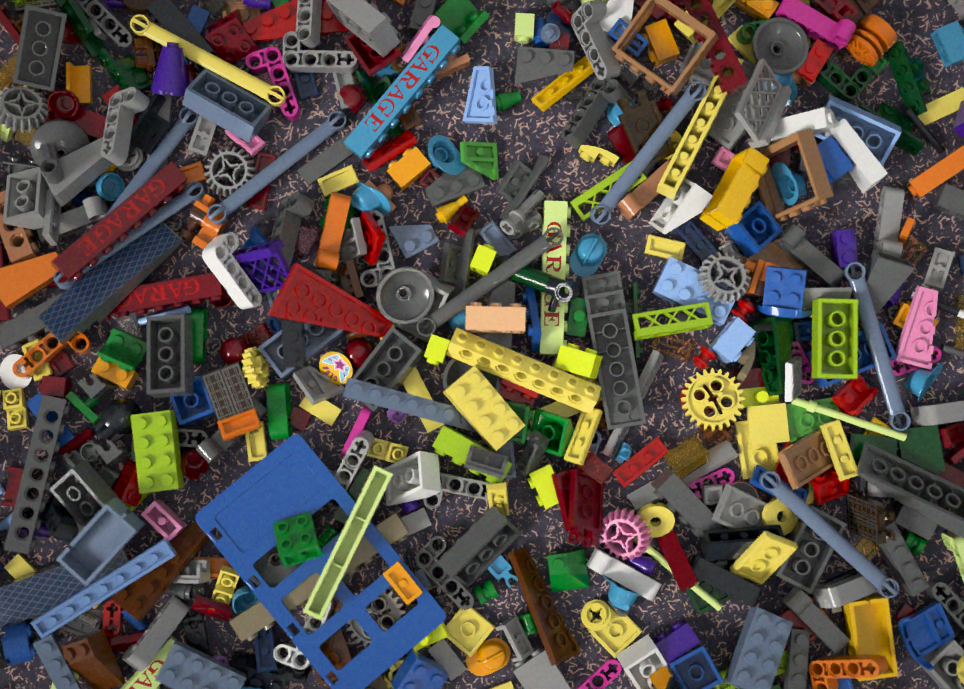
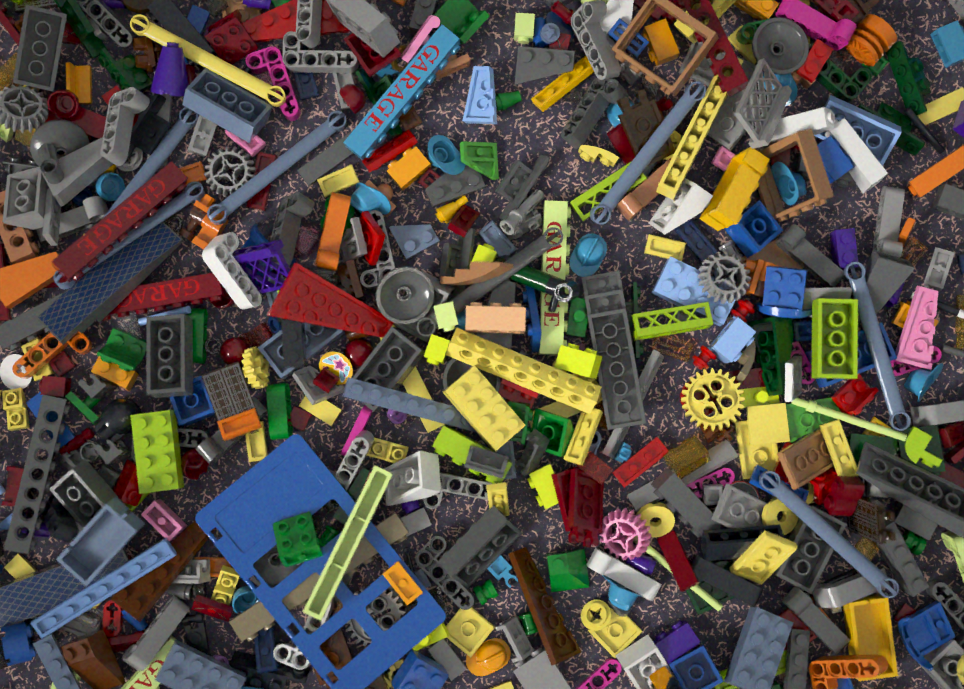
(326, 380): none -> dark red tile
(446, 316): none -> yellowish green brick
(477, 273): none -> medium nougat slope
(844, 495): none -> dark red brick
(915, 447): none -> lime brick

